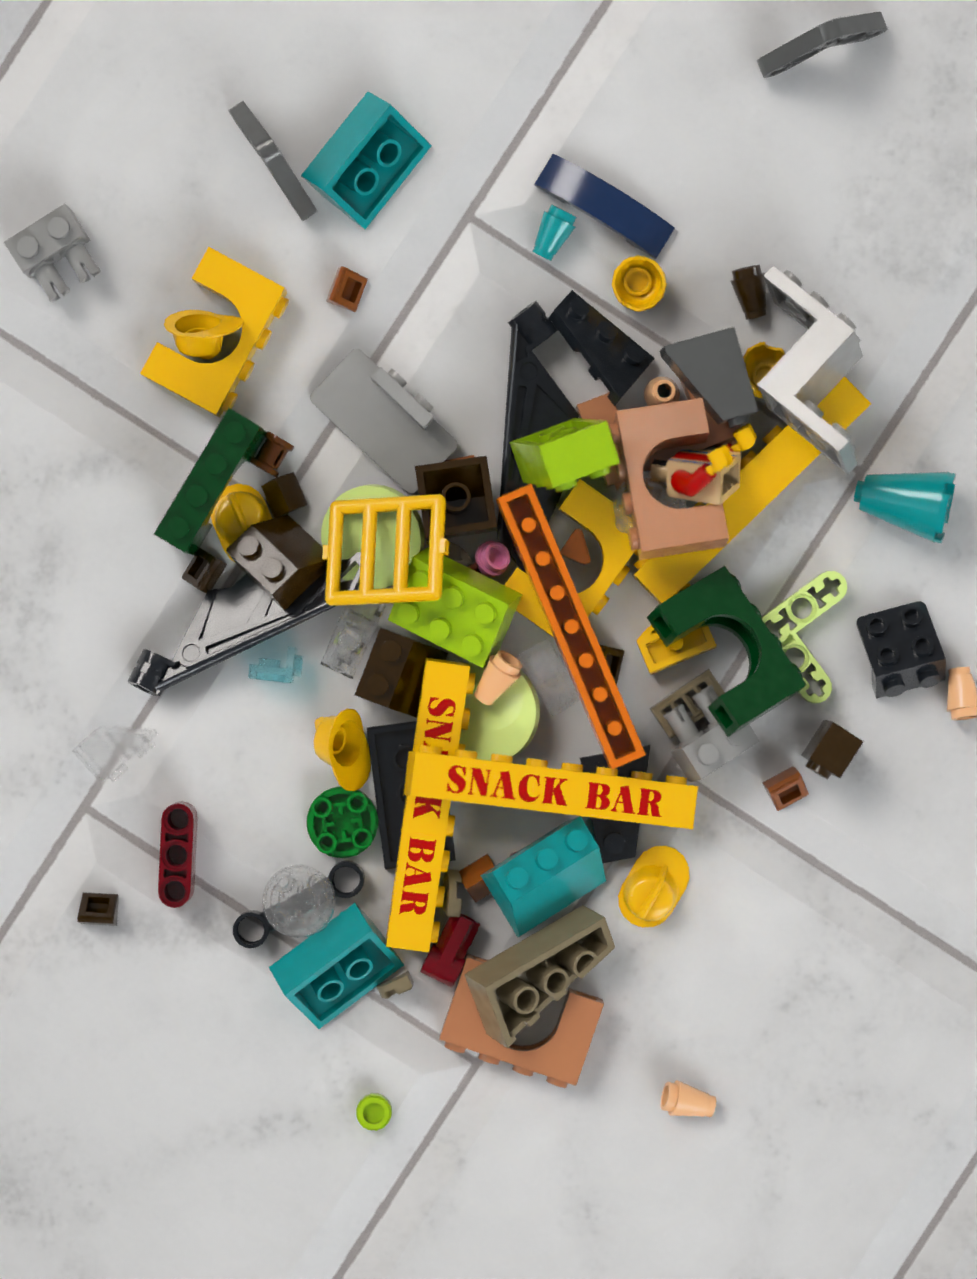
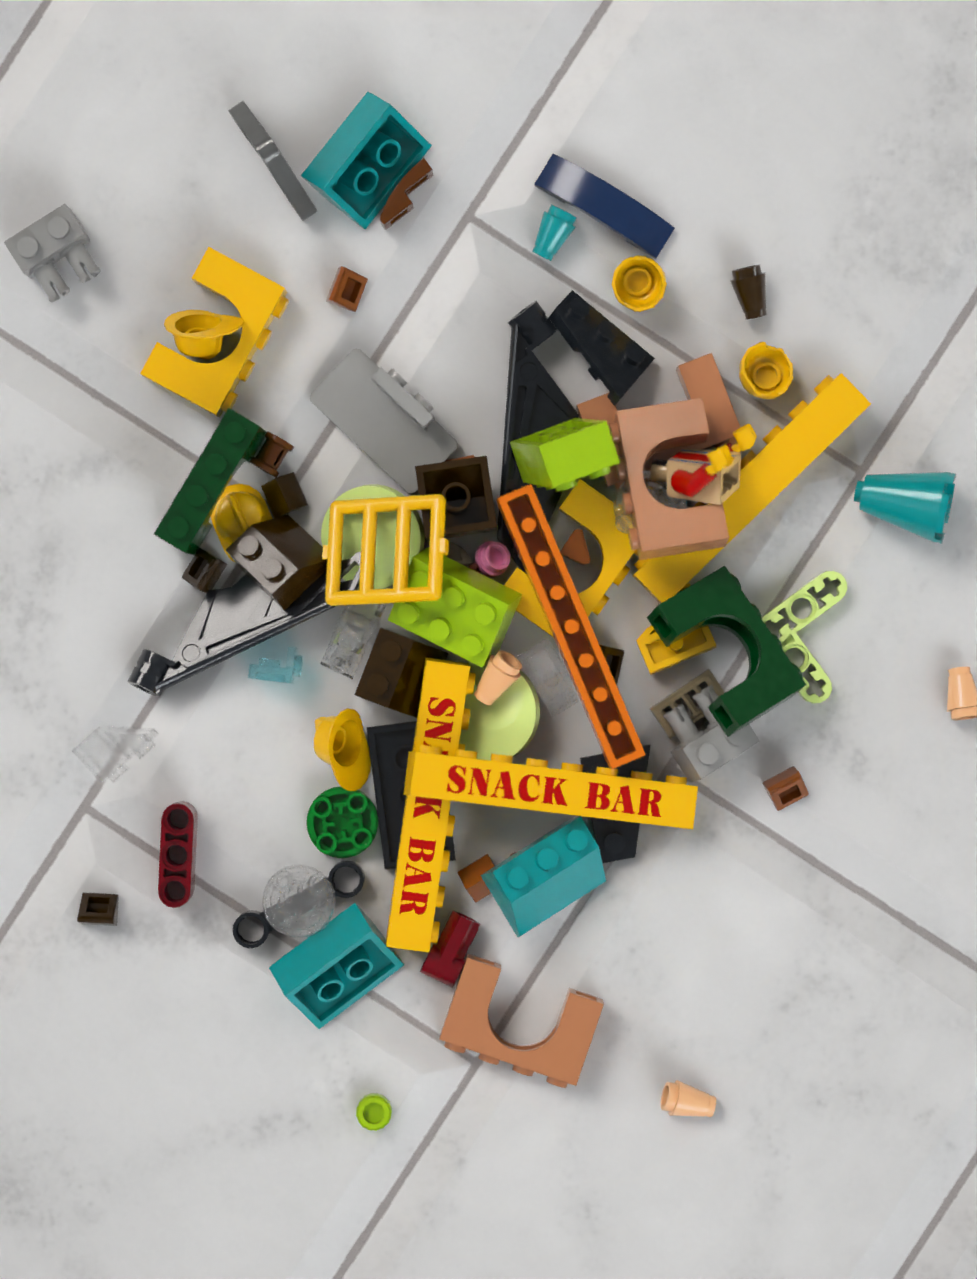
(396, 985): dark tan tile -> none
(399, 203): none -> reddish brown slope
(451, 904): dark tan tile -> none
(536, 971): dark tan wedge -> none
(650, 393): light nougat cone -> none
(653, 886): yellow piece -> none
(714, 371): dark grey slope -> none
(811, 367): bracket -> none
(826, 35): dark grey beam -> none
(831, 750): dark brown brick -> none
(902, 649): black bracket -> none

